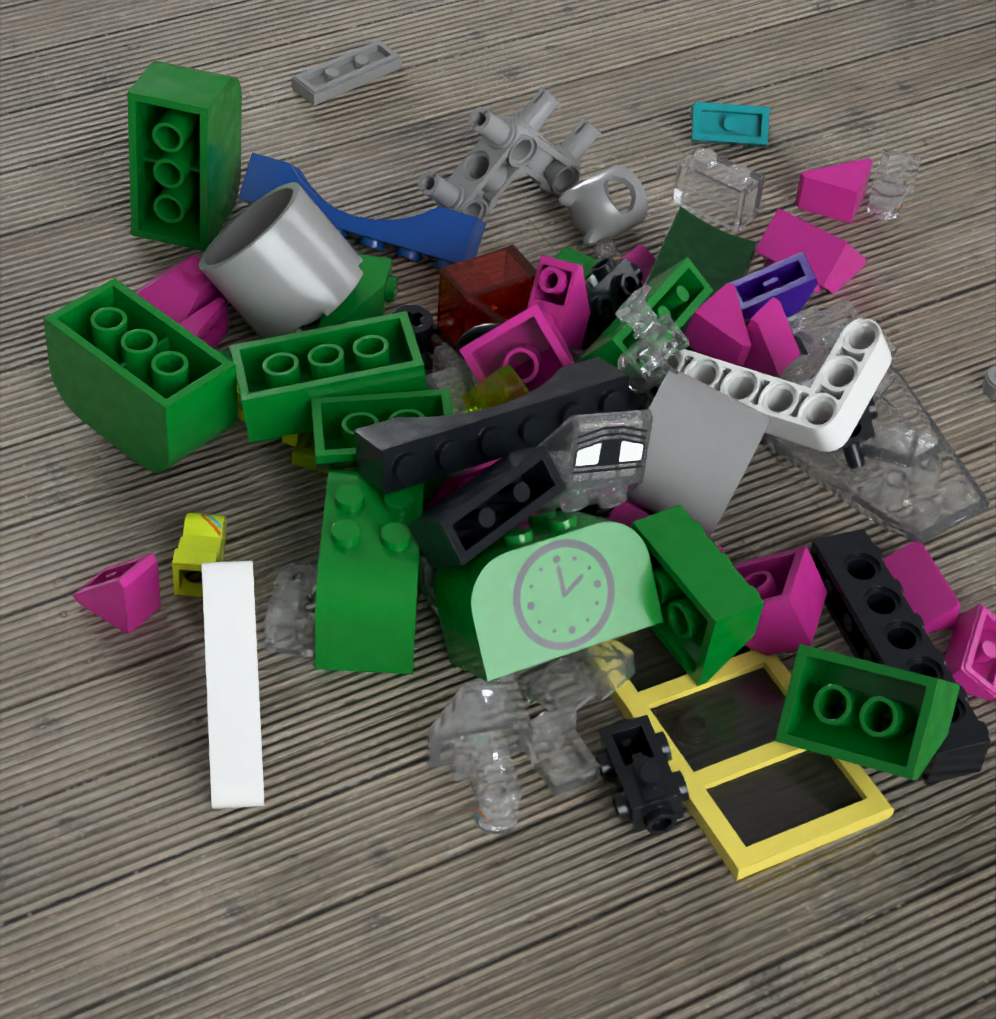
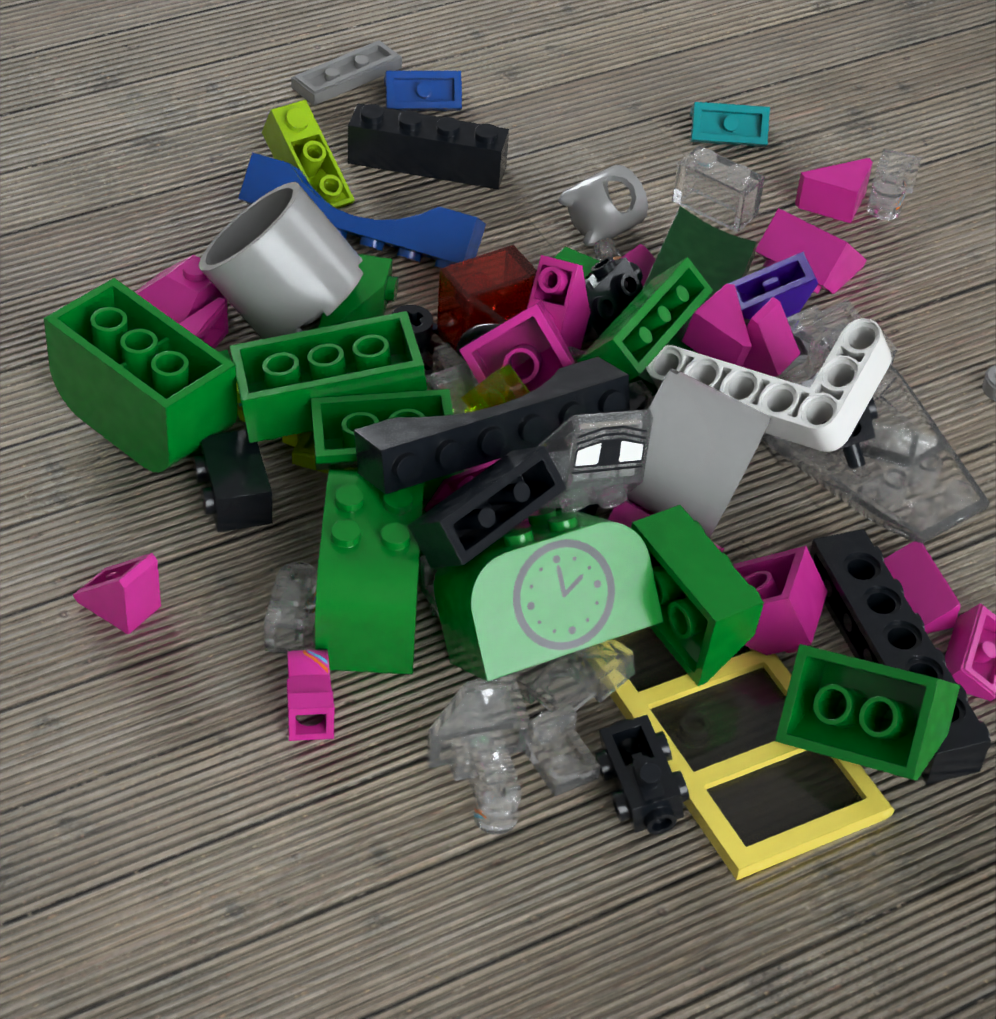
(183, 153): green brick -> none
(201, 543): neon yellow leg -> none
(232, 685): white beam -> none
(234, 480): none -> black brick
(297, 139): none -> lime slope
(309, 694): none -> dark pink leg
(423, 90): none -> blue panel
(427, 145): none -> black brick
(507, 150): light grey pin -> none
(653, 347): clear piece -> none

